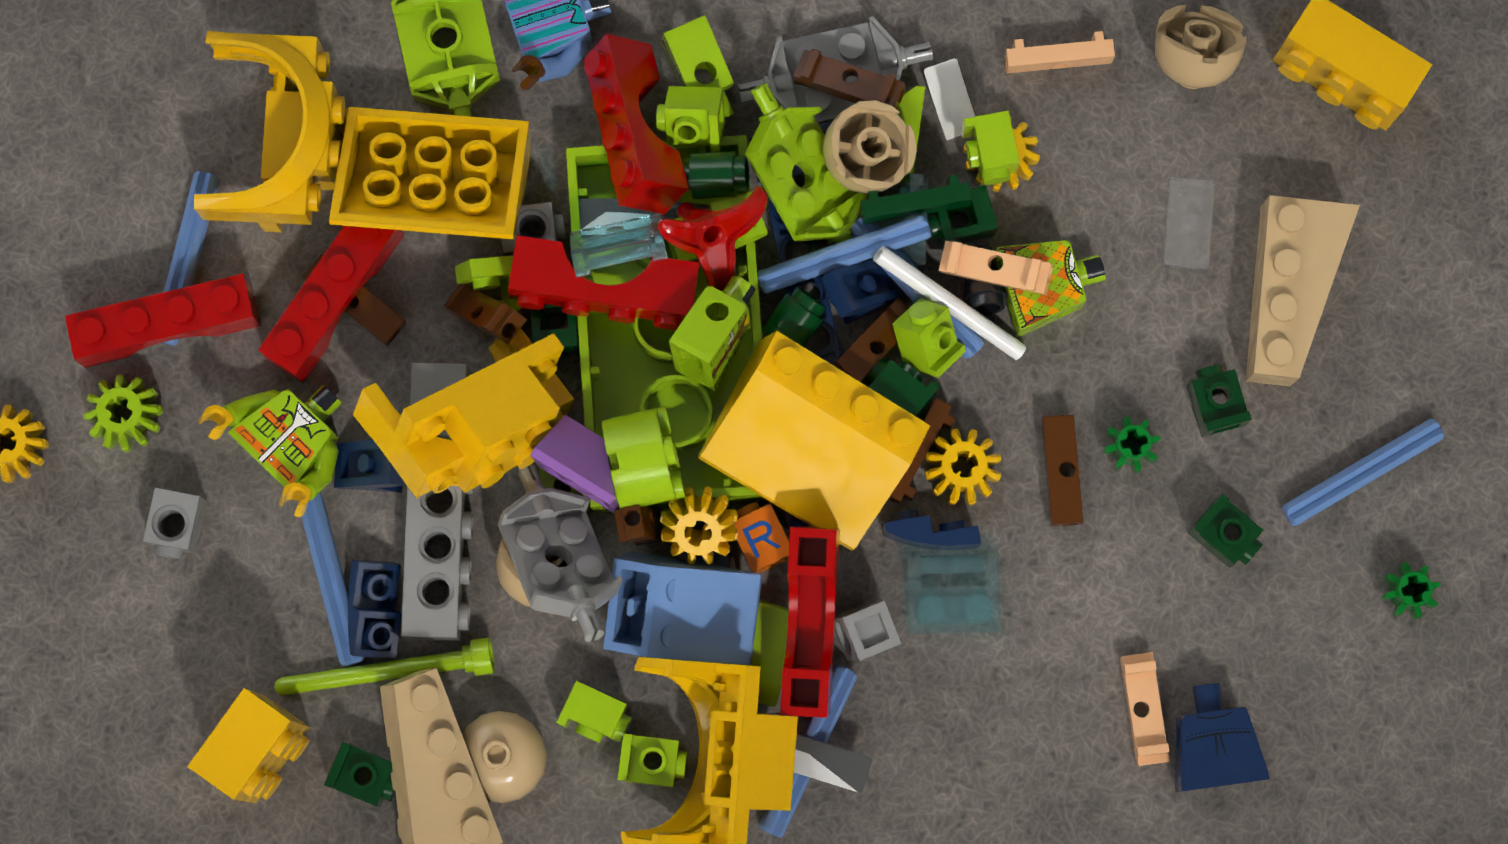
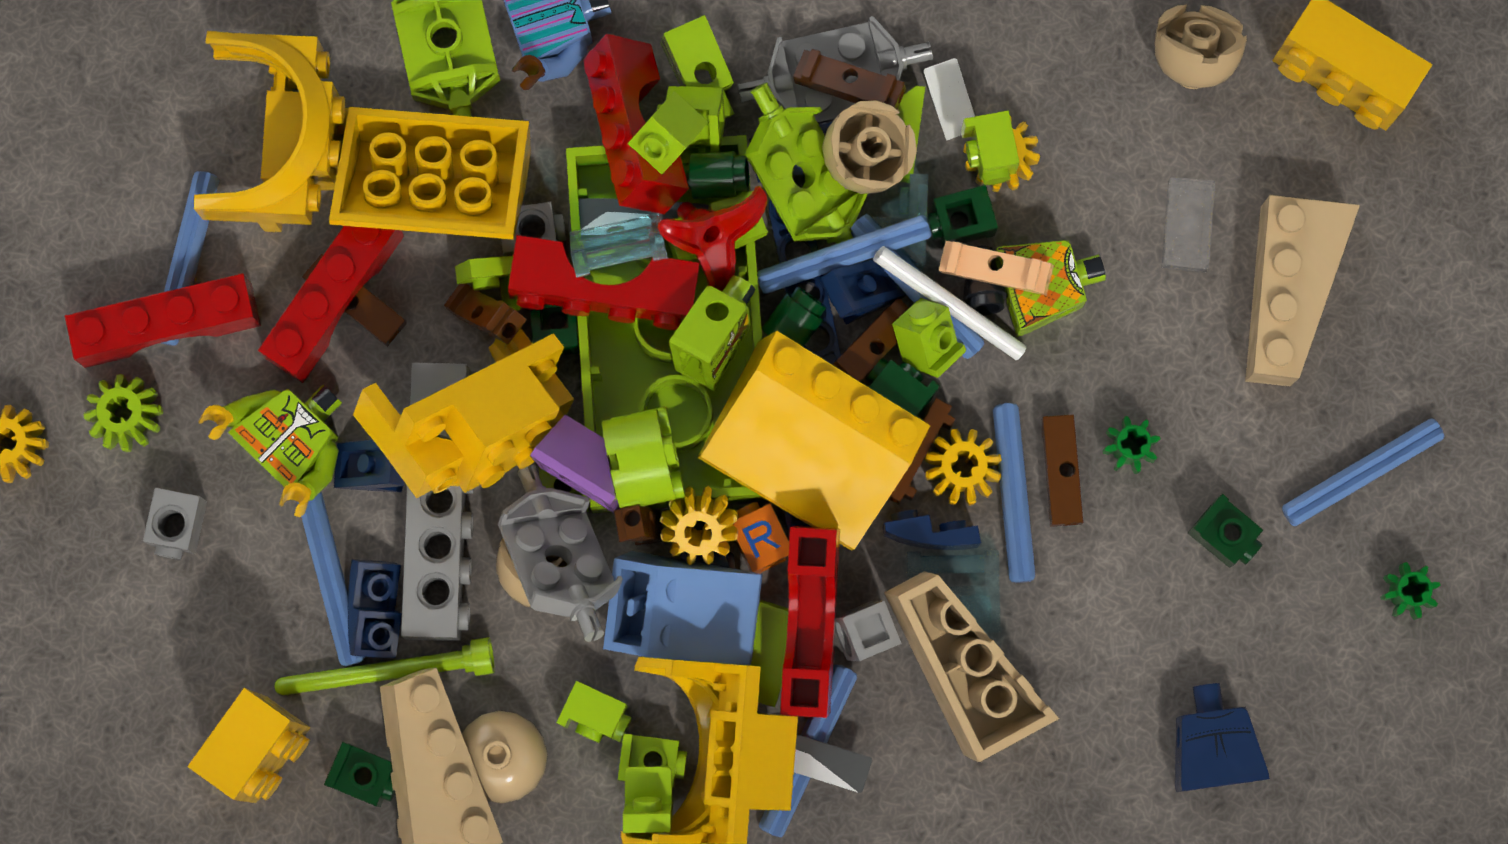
(648, 800): none -> lime slope
(668, 132): none -> lime brick
(915, 203): dark green piece -> none
(969, 675): none -> tan wedge
(1014, 493): none -> medium blue axle
(1059, 55): light nougat piece -> none
(1142, 687): light nougat piece -> none
(1212, 416): dark green brick -> none

